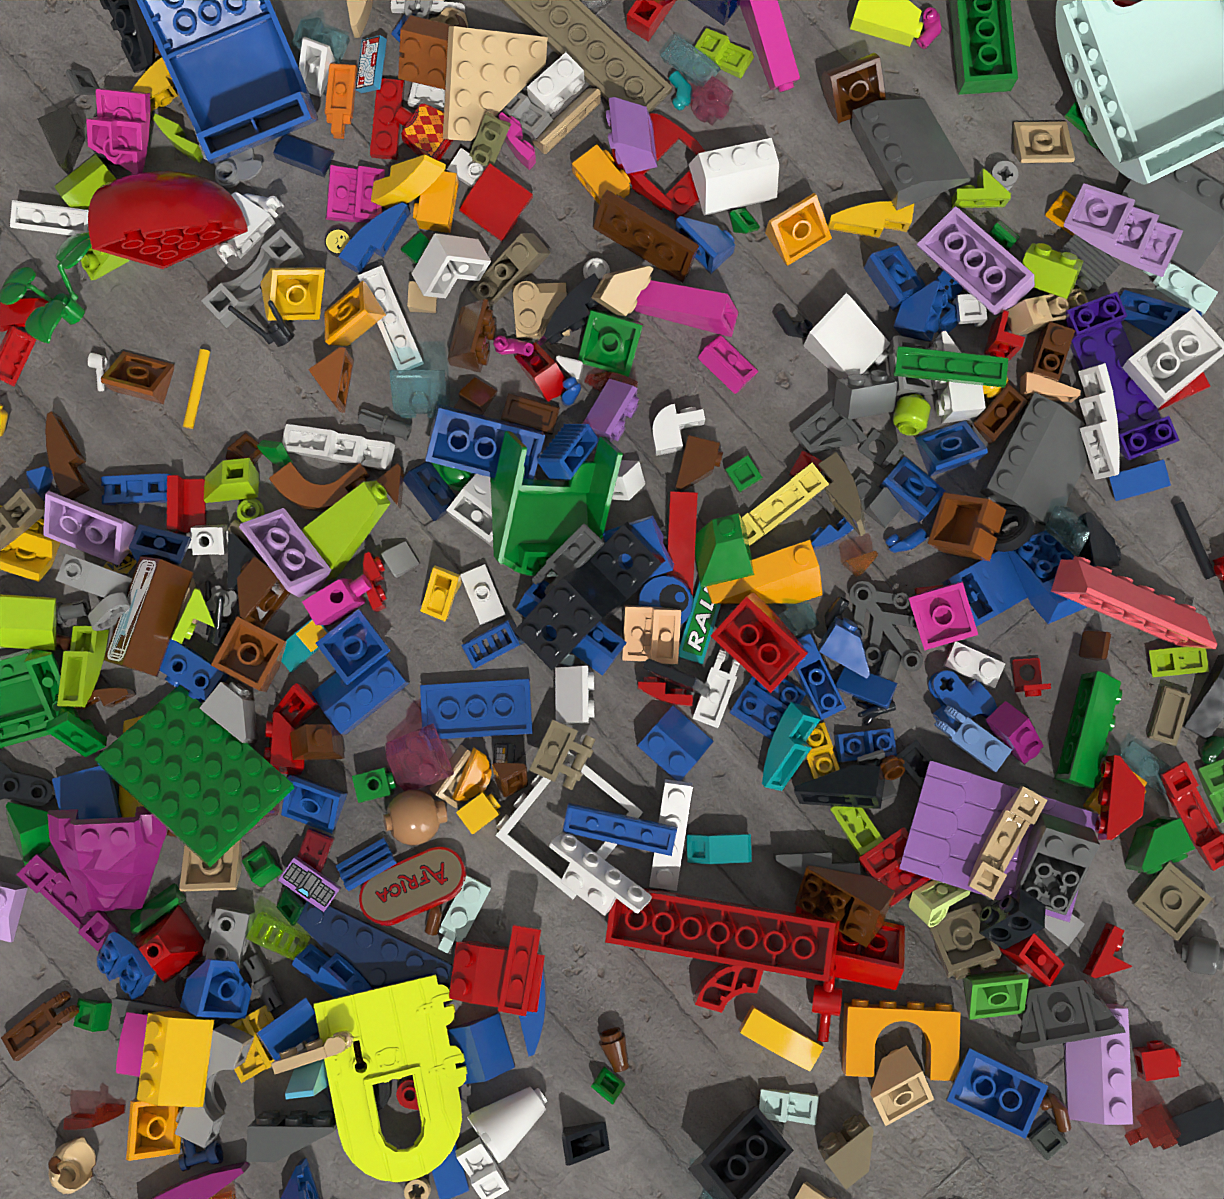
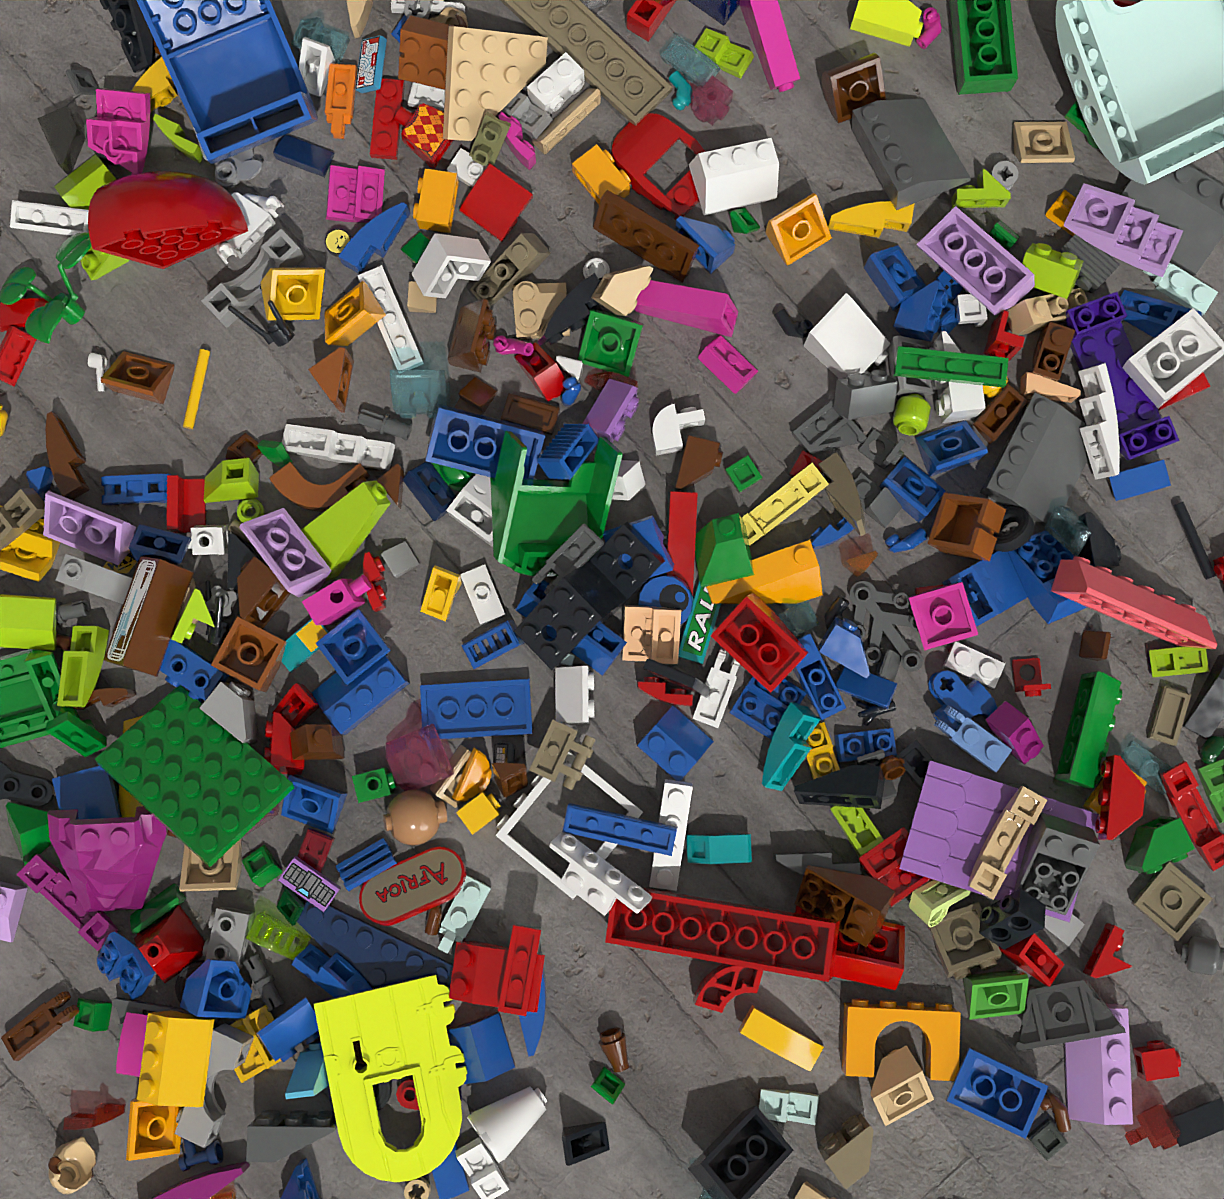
(108, 611): light grey beam -> none
(314, 1051): tan hinge -> none
(406, 181): yellow slope -> none
(631, 135): medium lavender slope -> none
(826, 1002): red piece -> none

